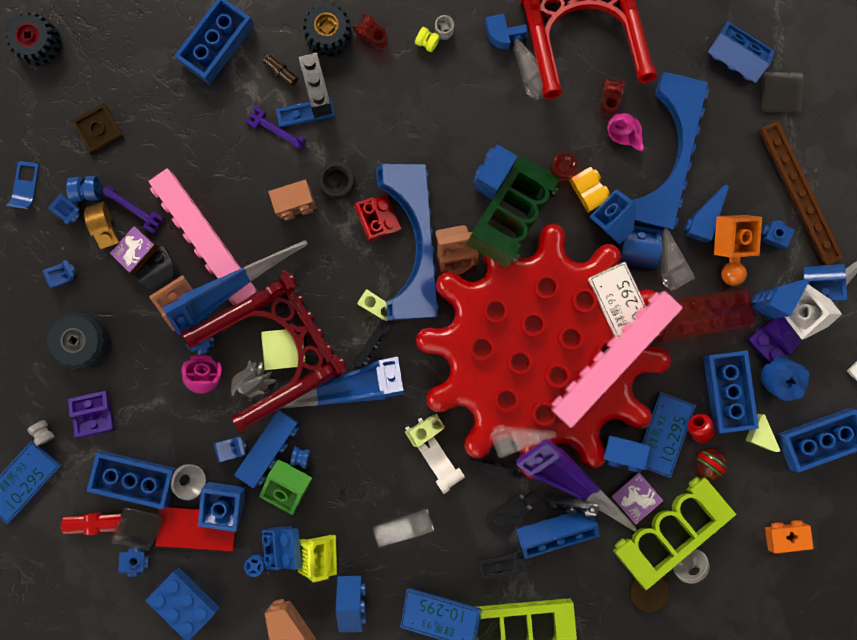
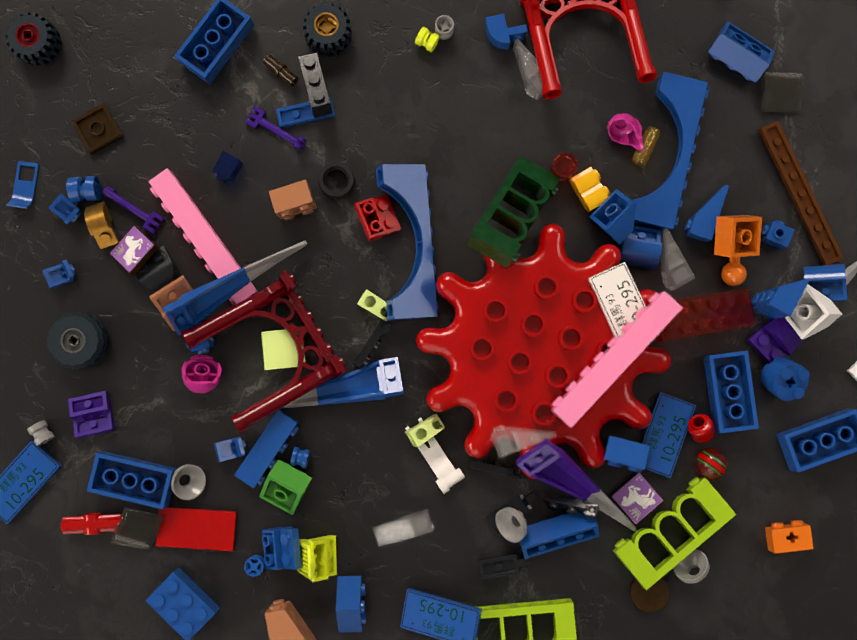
(125, 559): blue brick -> none
(221, 506): blue slope -> none
(227, 167): none -> clear blue brick
(252, 382): dark grey hair -> none
(369, 30): clear red piece -> none
(453, 252): nougat piece -> none
(494, 171): blue brick -> none
(509, 527): none -> light grey piece
(611, 92): clear red piece -> none
(649, 141): none -> clear yellow piece
(763, 436): yellowish green slope -> none

